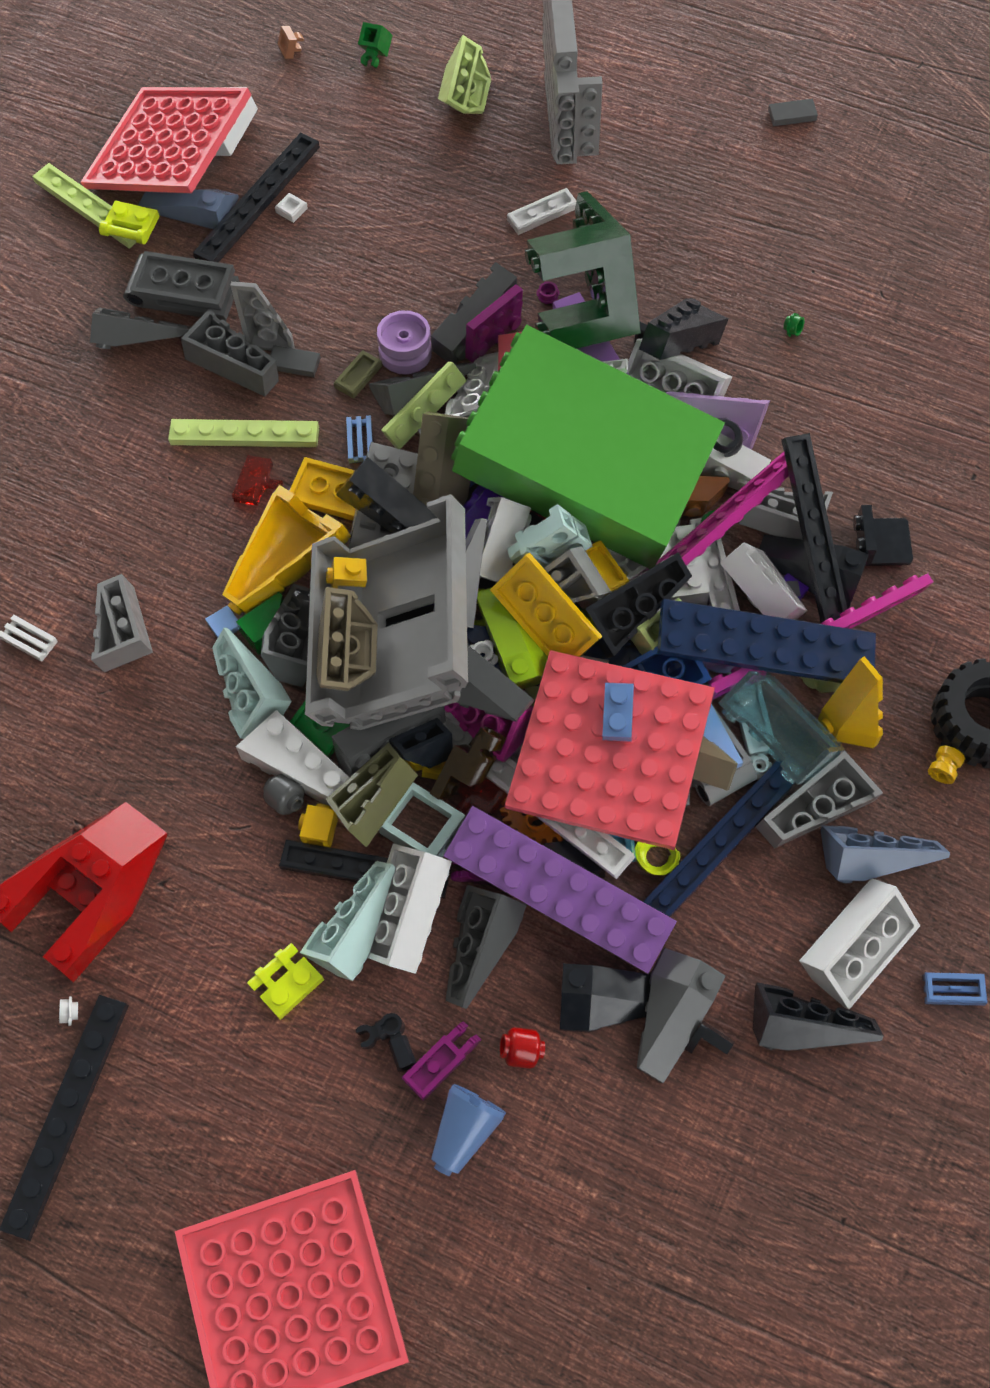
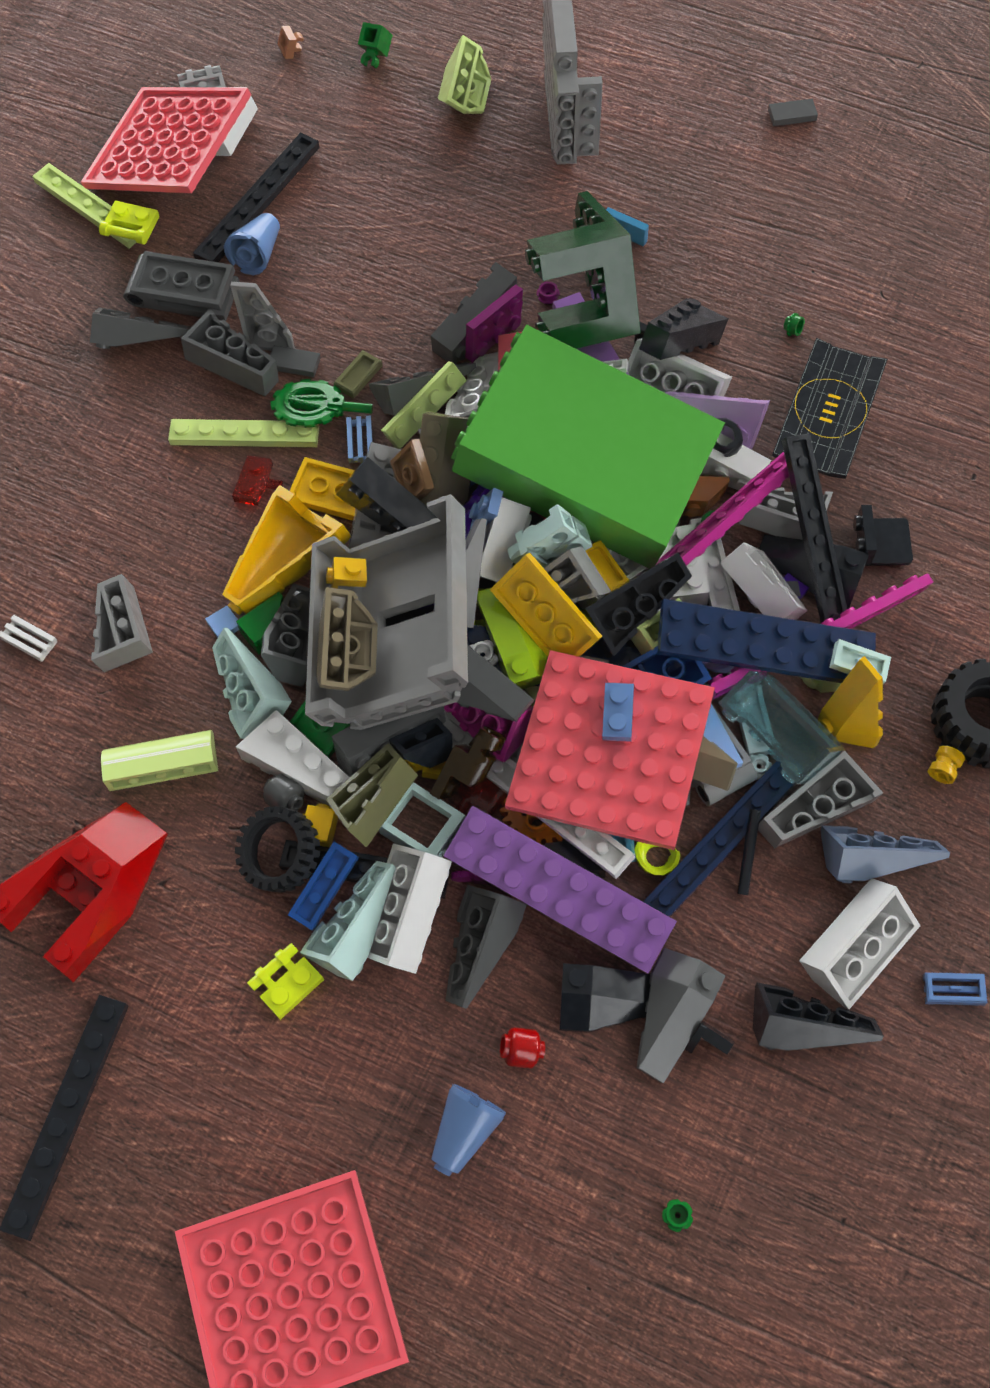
(68, 1011): white plate -> none
(159, 760): none -> yellowish green brick
(200, 208): sand blue wedge -> none
(204, 77): none -> light grey plate
(249, 849): none -> black tyre
(253, 244): none -> medium blue cone
(291, 207): white tile -> none
(320, 406): none -> green bar
(323, 886): none -> blue plate
(390, 1027): black bar -> none
(404, 342): lavender wheel -> none
(412, 470): none -> medium nougat plate
(439, 1062): magenta hinge -> none
(487, 506): none -> medium blue plate
(542, 211): white tile -> none
(636, 228): none -> dark azure tile
(669, 1215): none -> green plate
(748, 852): none -> black bar
(833, 405): none -> black hinge
(847, 655): none -> light aqua plate

